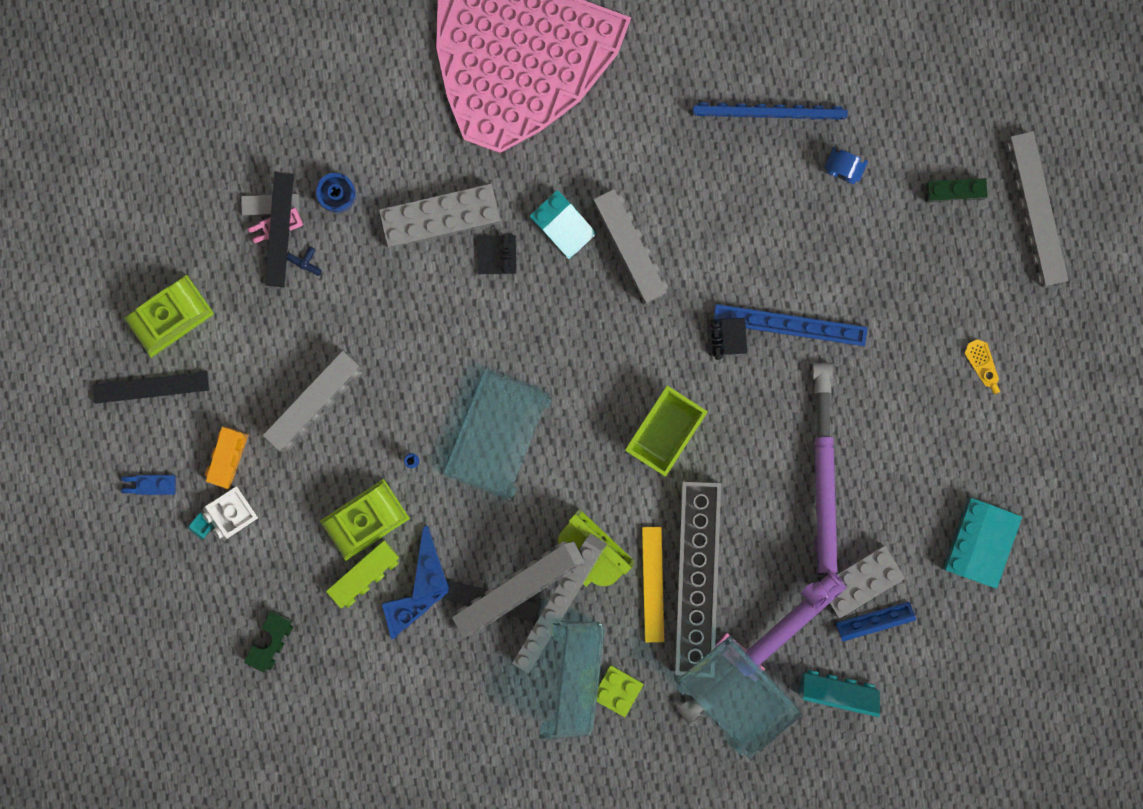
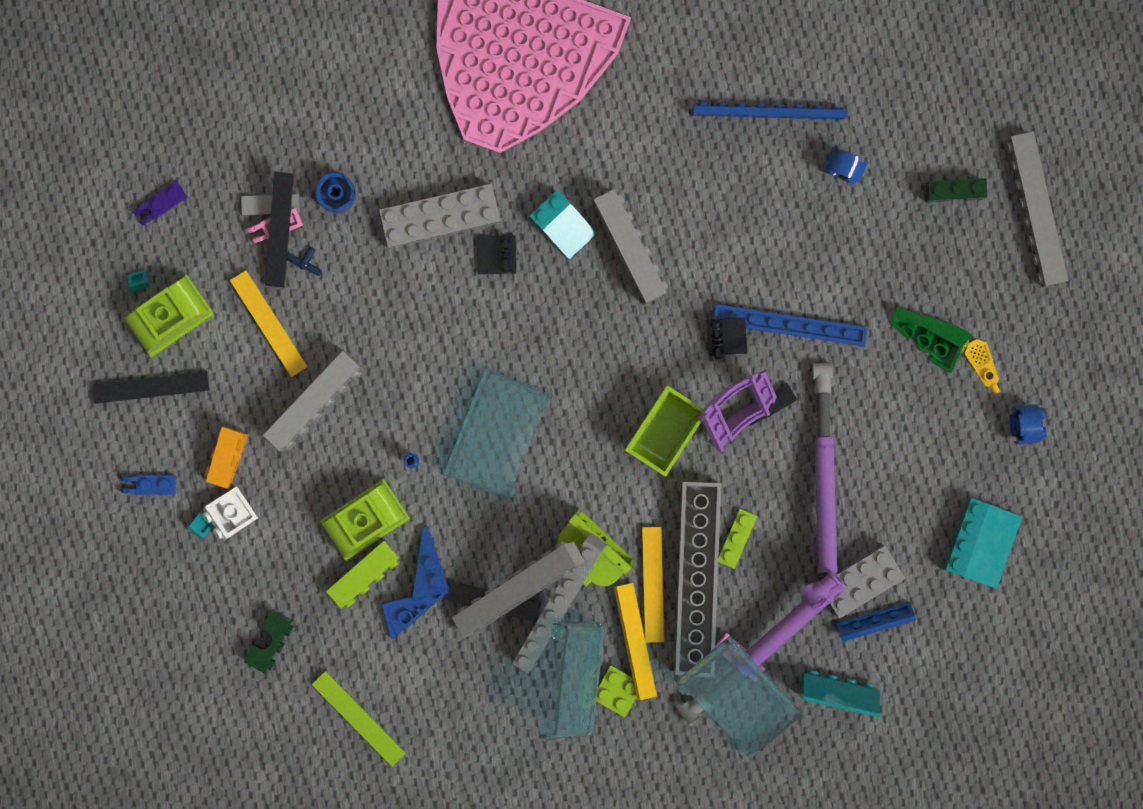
(138, 281): none -> teal plate
(162, 202): none -> dark purple hinge
(269, 323): none -> yellow tile
(358, 718): none -> lime tile
(635, 641): none -> yellow tile
(721, 431): none -> medium lavender wedge
(737, 538): none -> lime plate
(784, 397): none -> black hinge
(938, 338): none -> green wedge
(1027, 424): none -> blue brick

